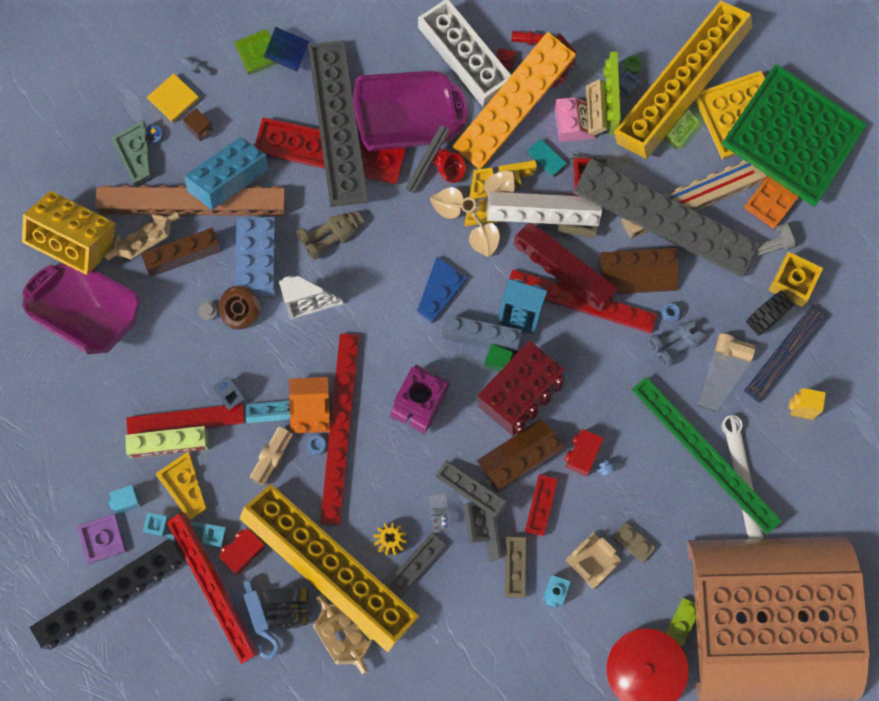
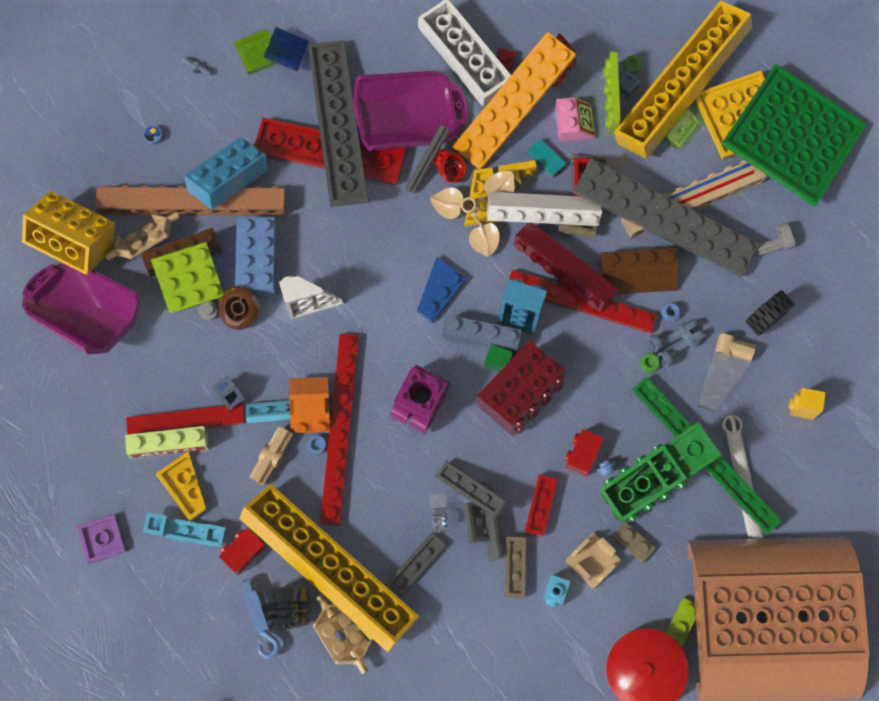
(43, 629): black brick -> none
(124, 499): medium azure brick -> none
(134, 151): sand green wing -> none
(173, 98): yellow tile -> none
(187, 277): none -> lime plate
(198, 124): reddish brown brick -> none
(212, 587): red plate -> none
(341, 225): dark tan piece -> none
(390, 545): yellow gear -> none
(520, 455): reddish brown slope -> none
(526, 37): red pin -> none
(596, 107): tan plate -> none
(649, 363): none -> bright green tile
(659, 473): none -> green wedge
(770, 202): orange plate -> none
(785, 353): dark blue tile -> none
(796, 278): yellow brick -> none

